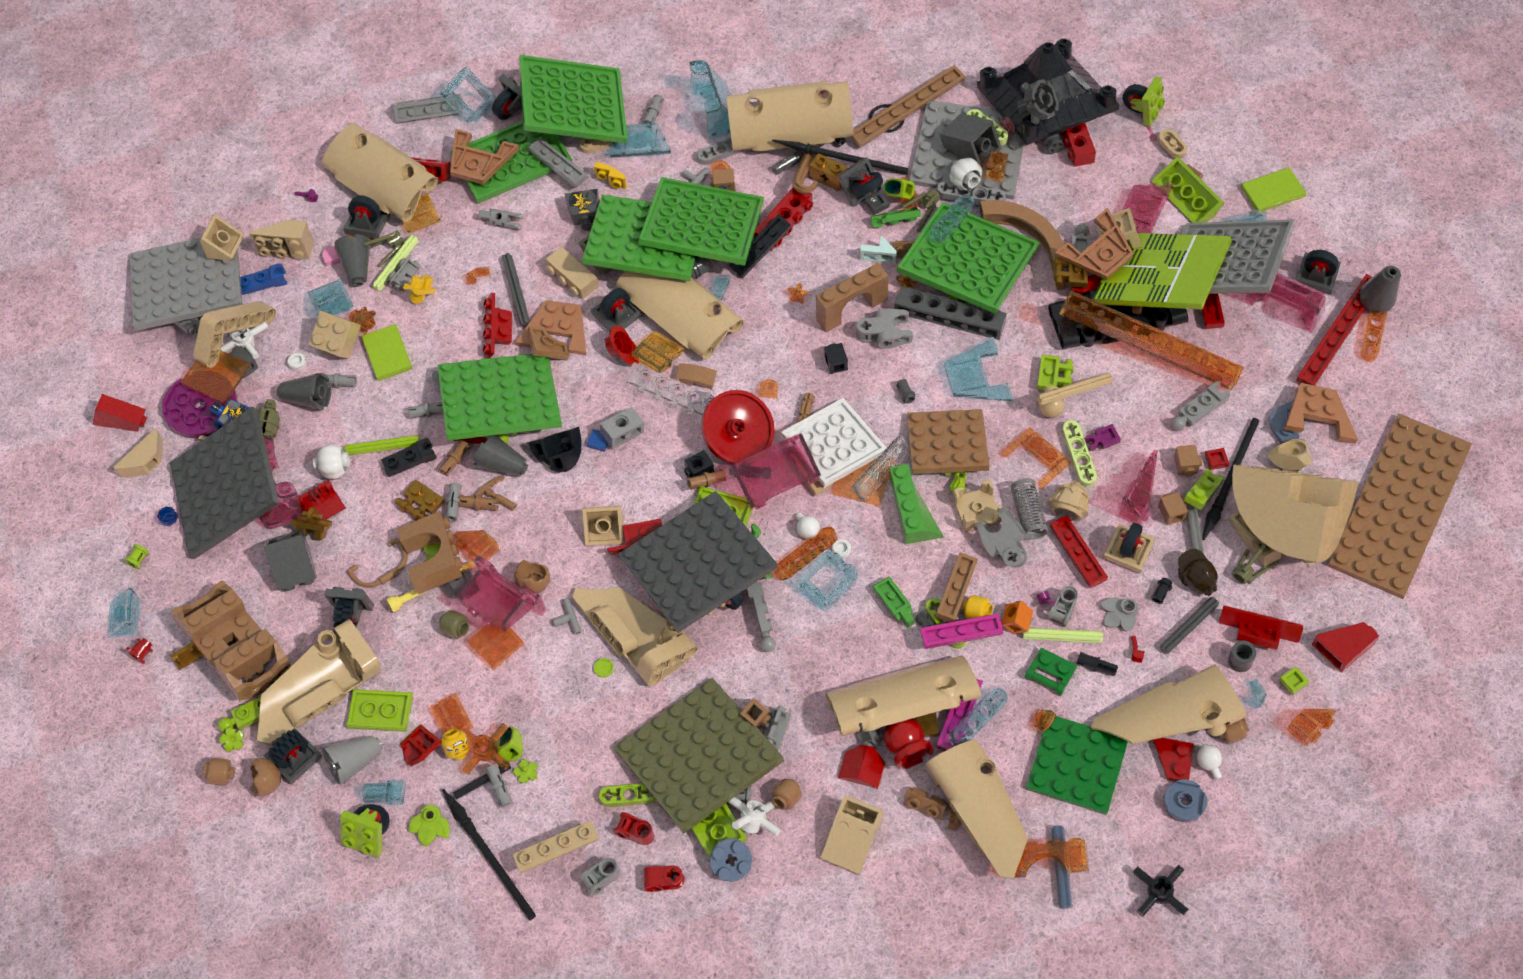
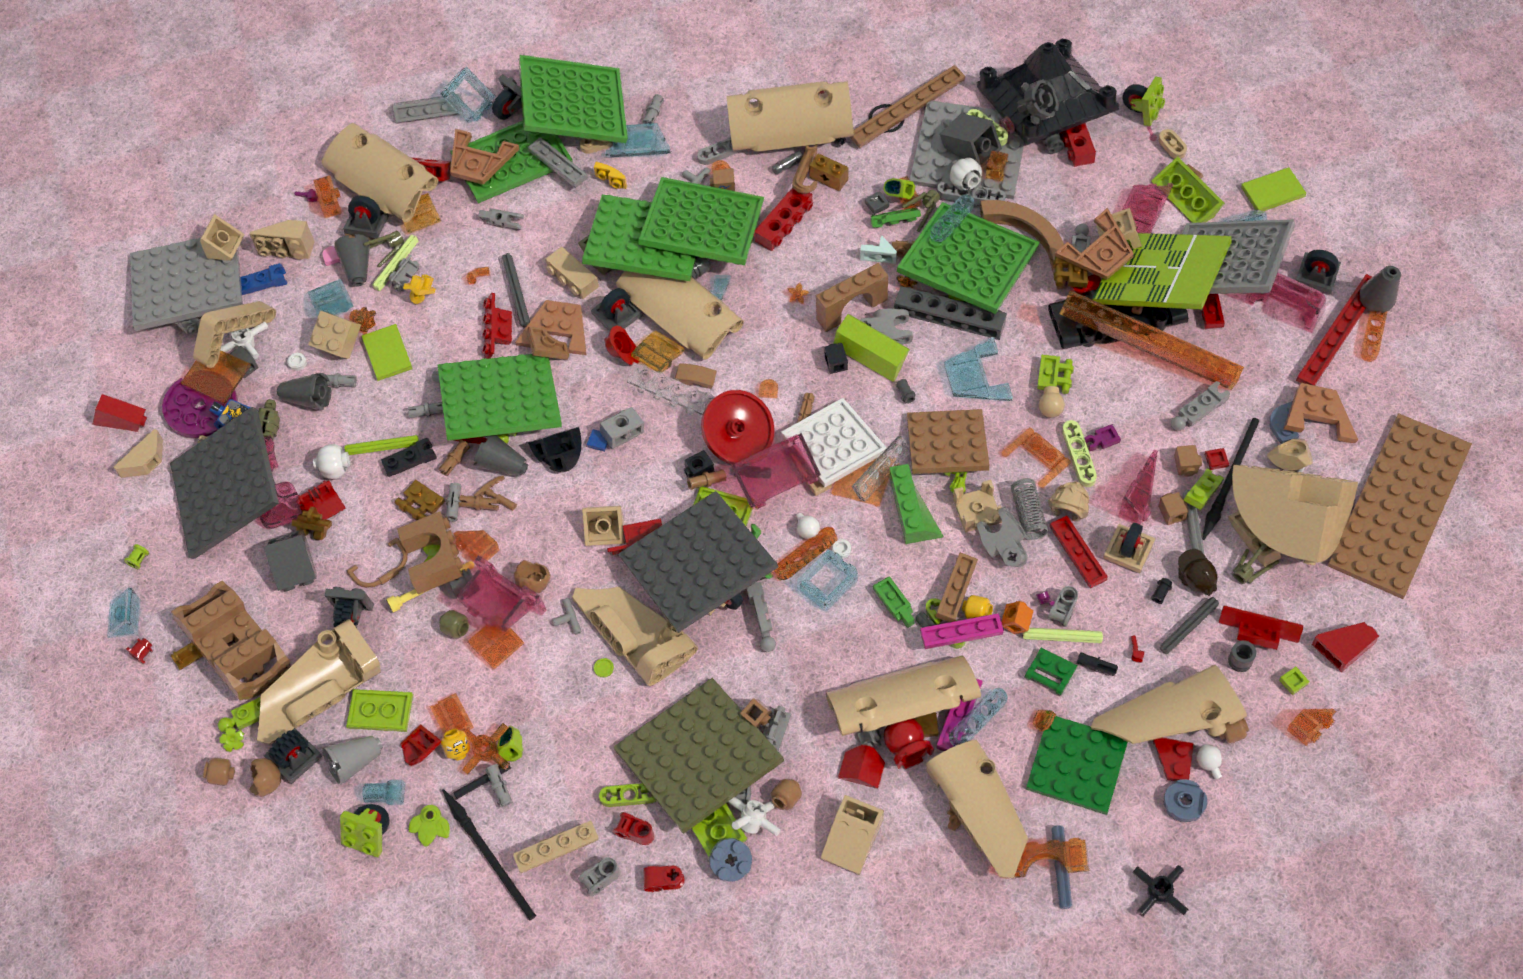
(167, 516): clear blue tile -> none
(328, 196): none -> clear orange brick
(526, 771): lime plant -> none
(583, 207): torso -> none
(713, 86): clear light blue windscreen -> none
(763, 244): black tile -> none
(838, 155): black piece -> none
(860, 181): dark grey plate -> none
(871, 347): none -> lime slope
(917, 800): medium nougat hinge -> none
(1074, 388): tan axle -> none
(1118, 615): light grey plate -> none
(1259, 694): clear light blue arm -> none

